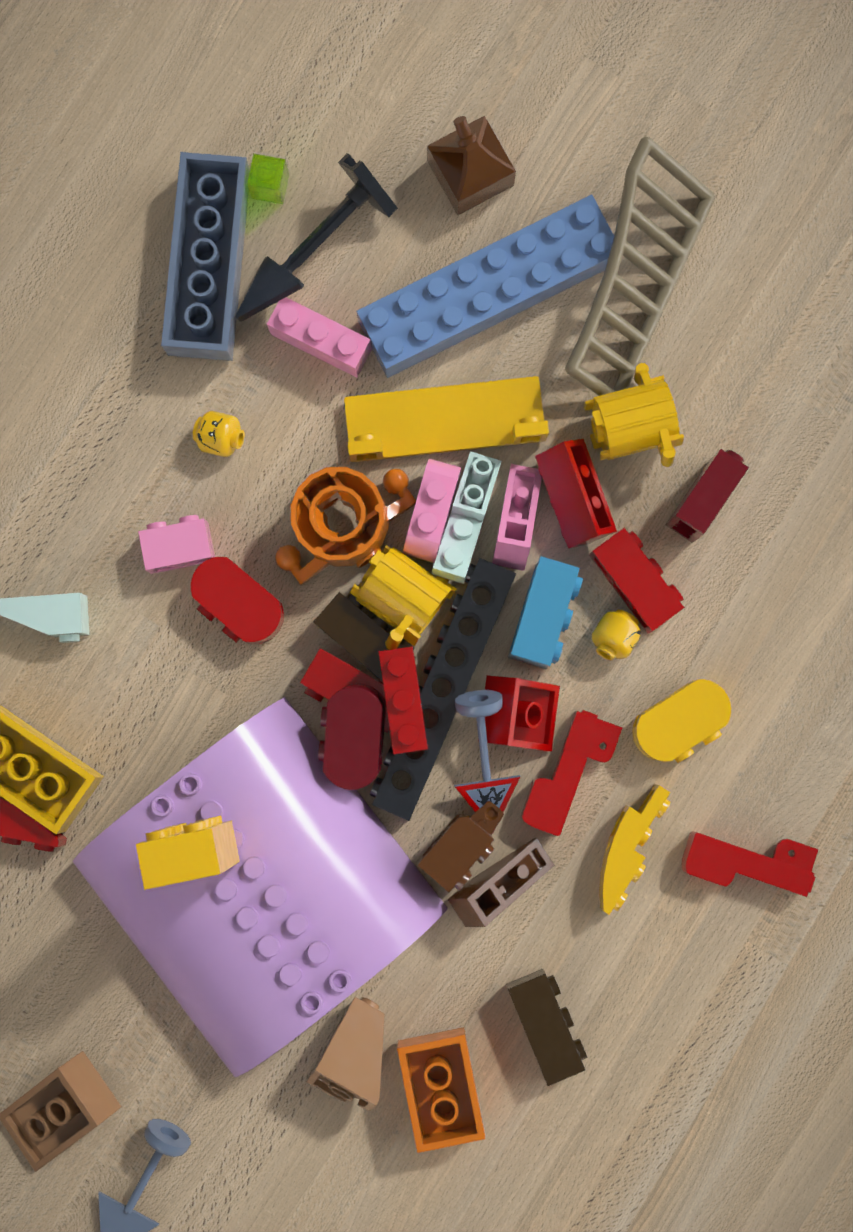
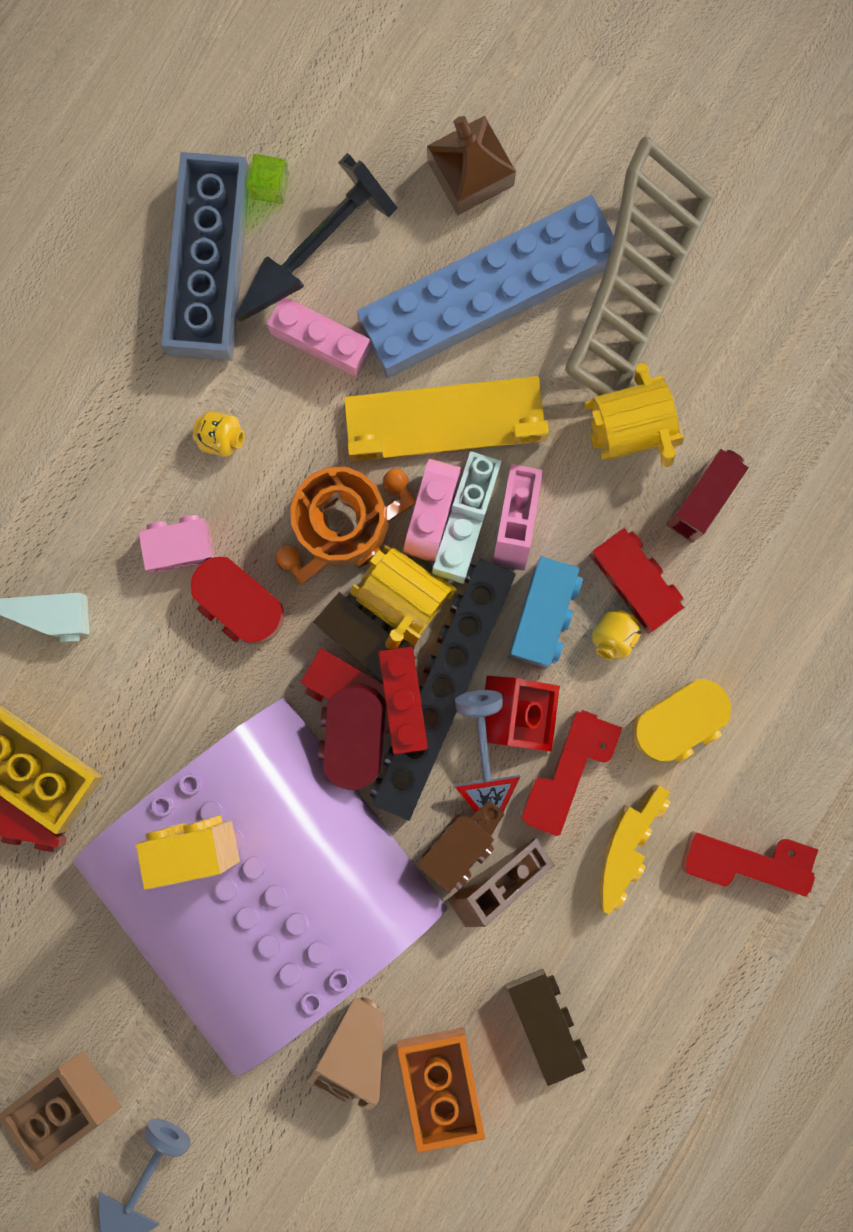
(575, 493): red brick -> none

